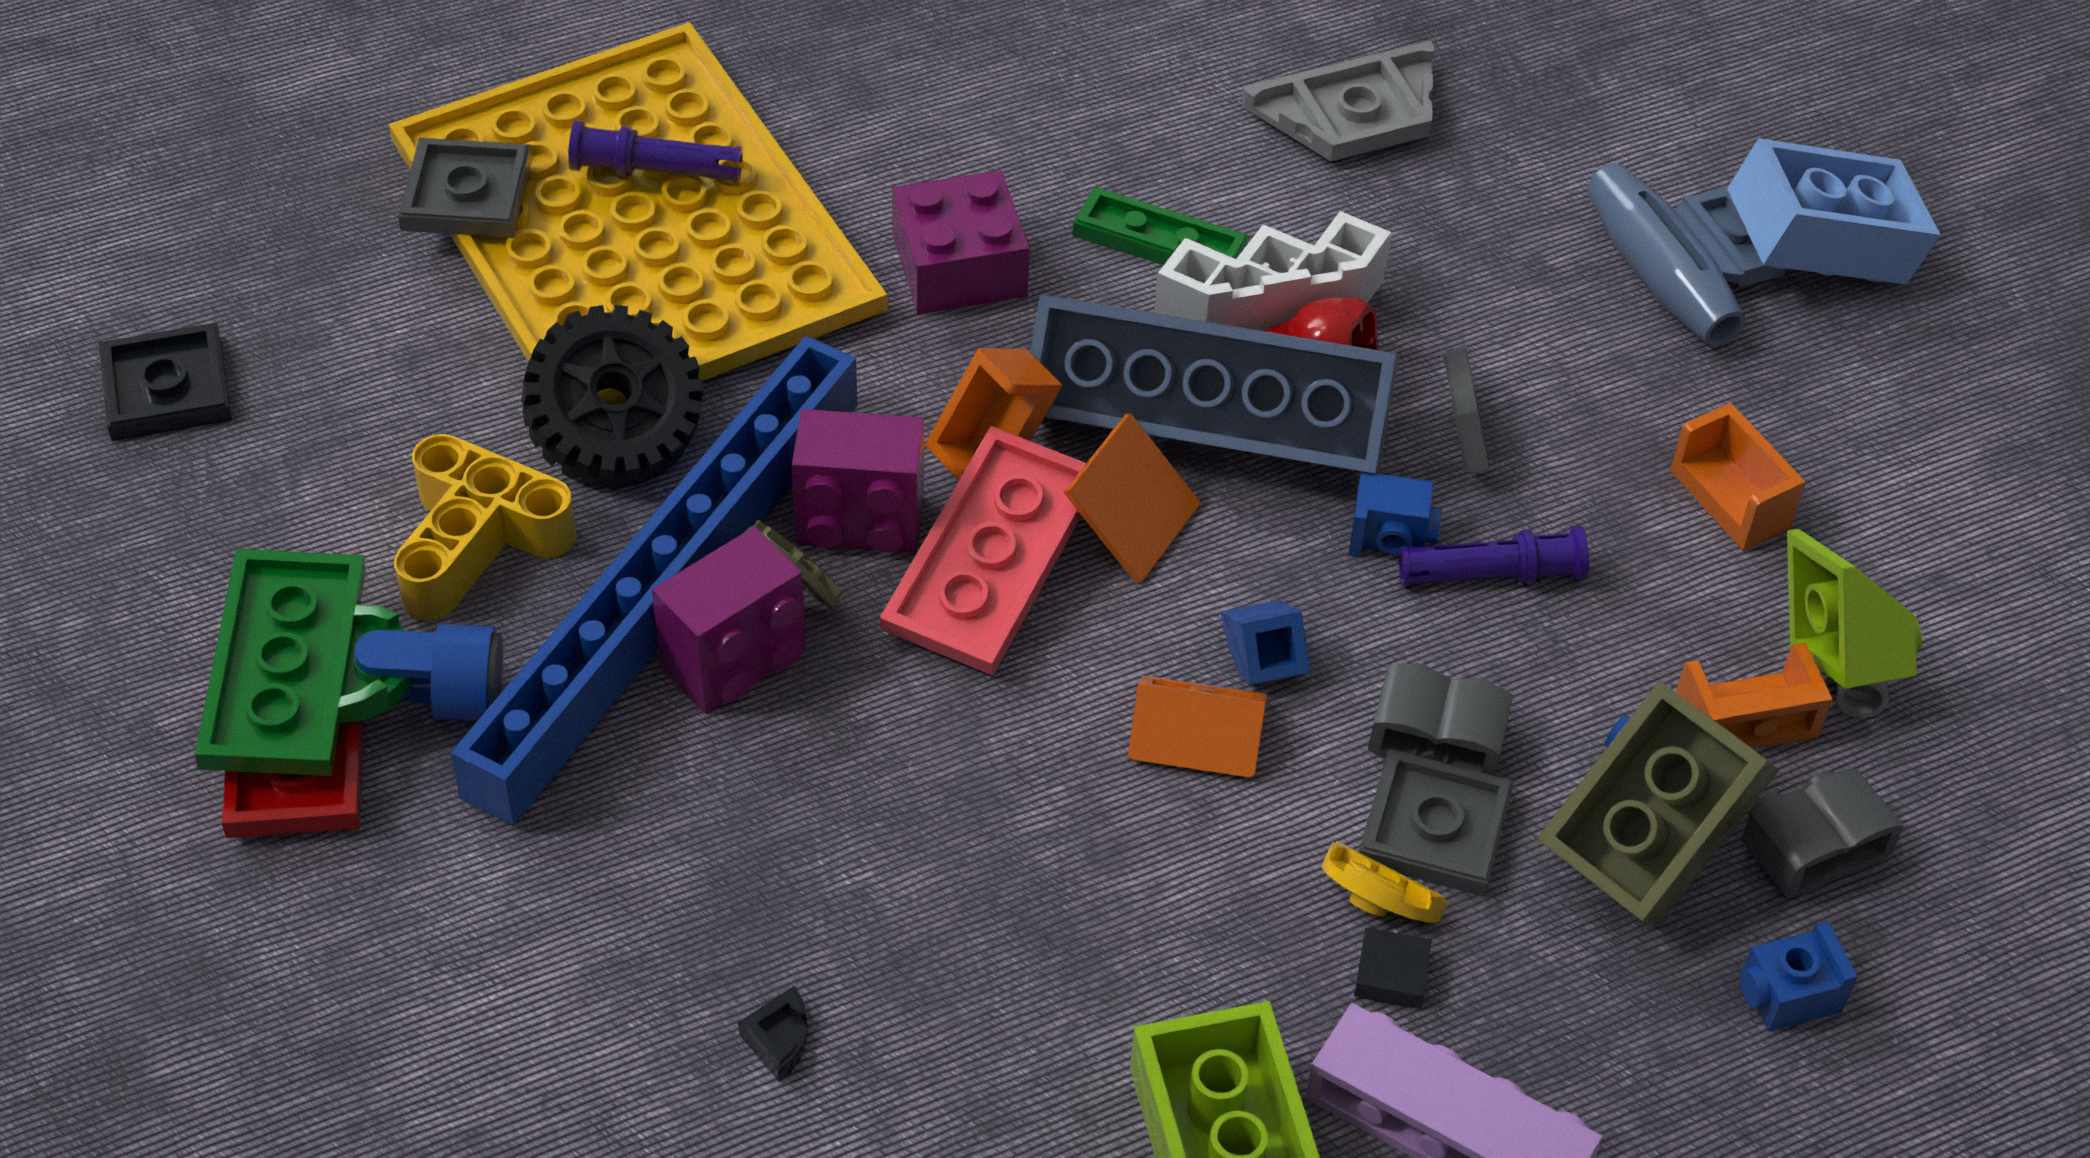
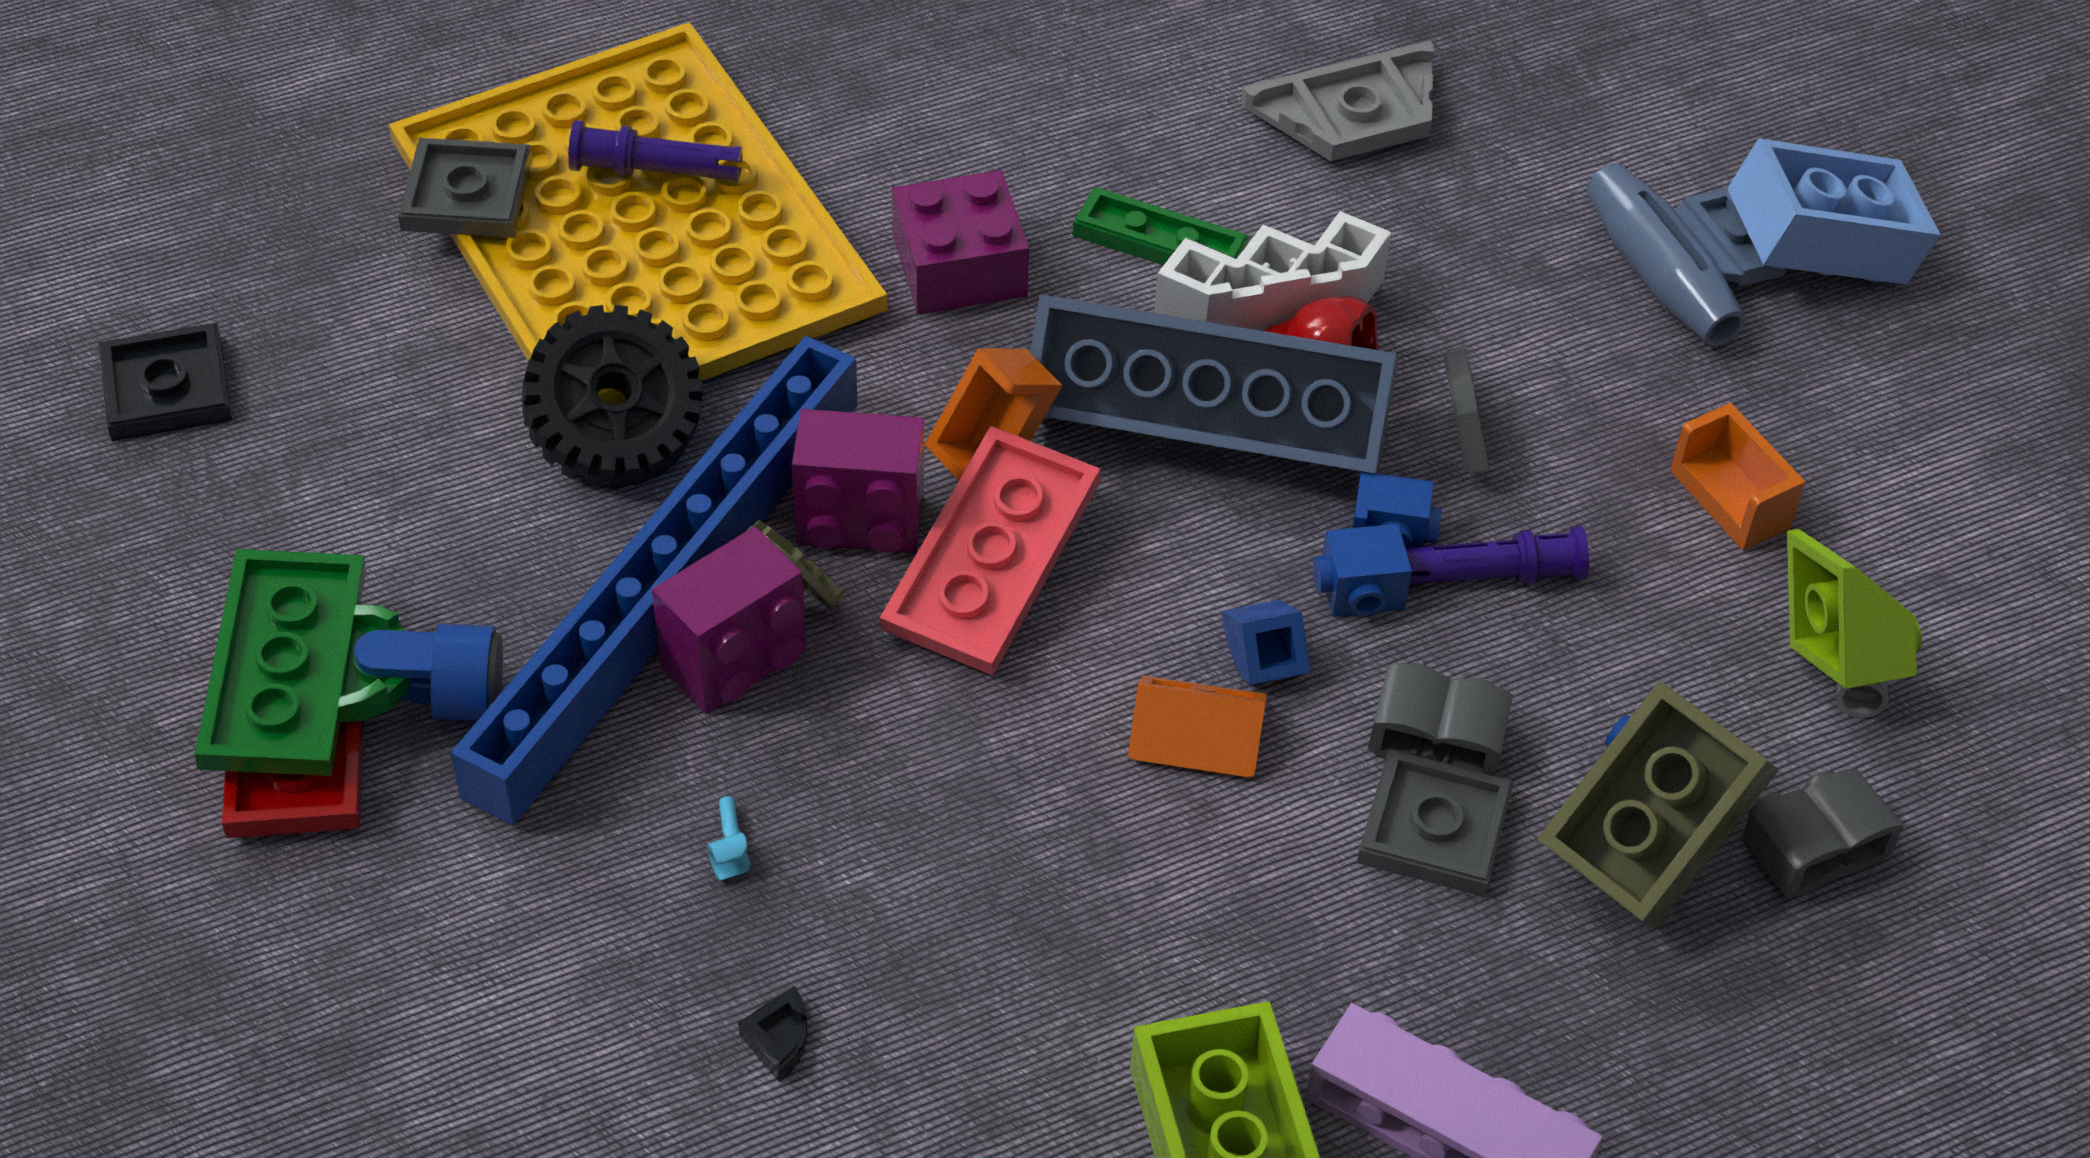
(475, 510): yellow beam -> none
(729, 854): none -> medium azure hand
(1132, 498): orange piece -> none
(1363, 570): none -> blue brick
(1380, 888): yellow plate -> none
(1393, 968): black tile -> none
(1765, 707): orange panel -> none
(1798, 978): blue brick -> none

